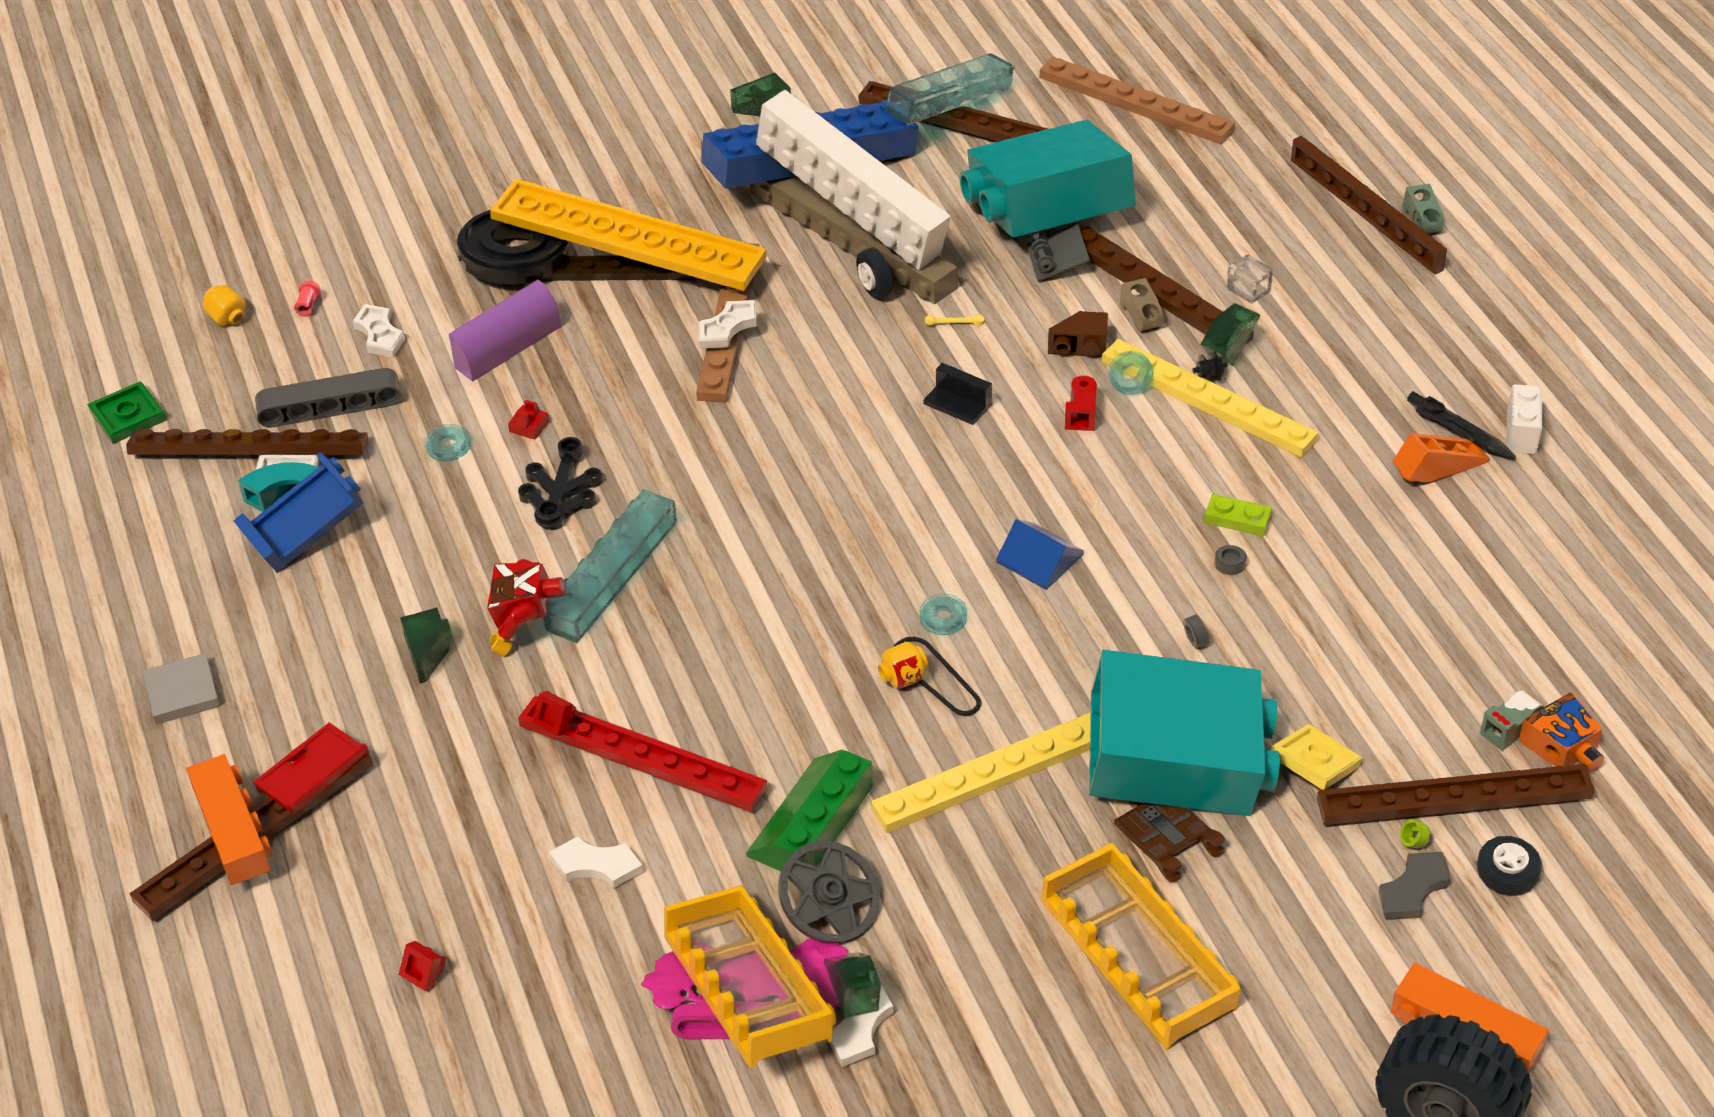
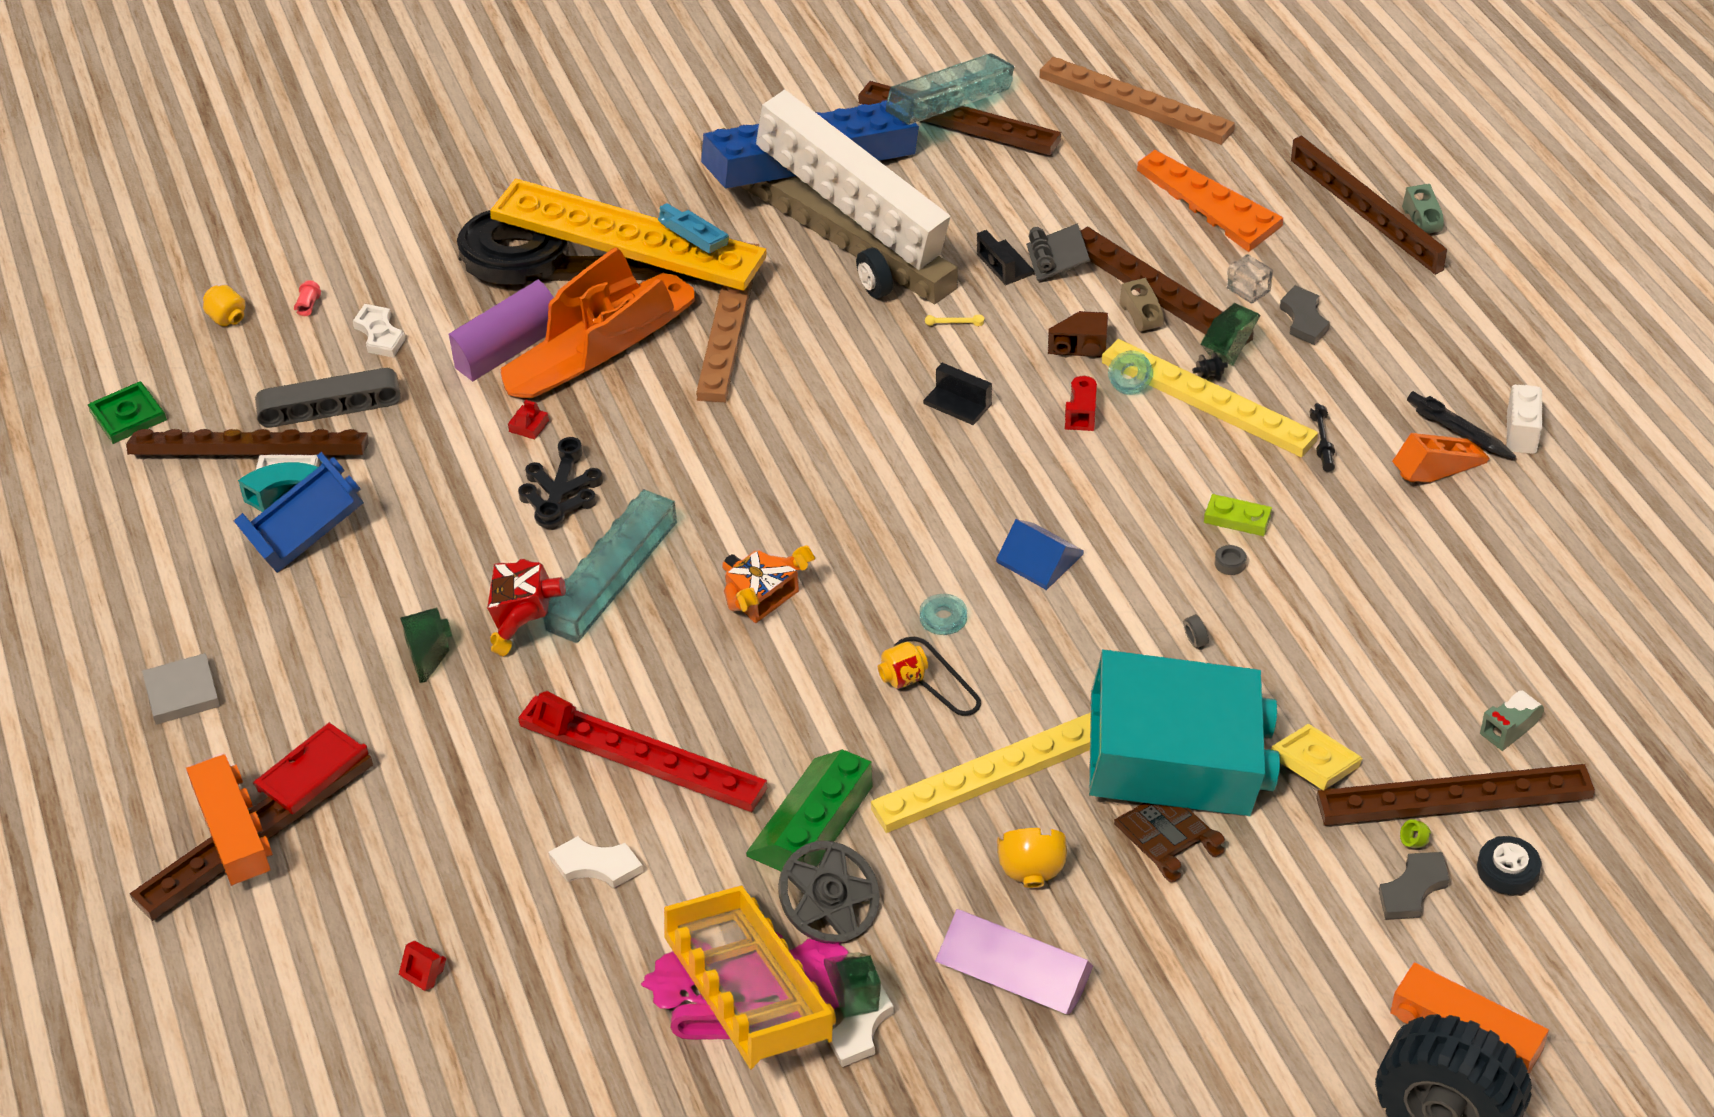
(447, 432): clear light blue piece -> none
(593, 321): none -> orange piece
(693, 228): none -> dark azure hinge
(721, 328): white tile -> none
(750, 96): clear green slope -> none
(763, 581): none -> torso
(1002, 258): none -> black panel
(1014, 962): none -> brick
(1032, 856): none -> yellow cylinder
(1049, 178): teal brick -> none
(1140, 944): window -> none
(1240, 217): none -> orange wing
(1307, 322): none -> dark grey tile
(1325, 449): none -> black piece
(1563, 733): torso -> none

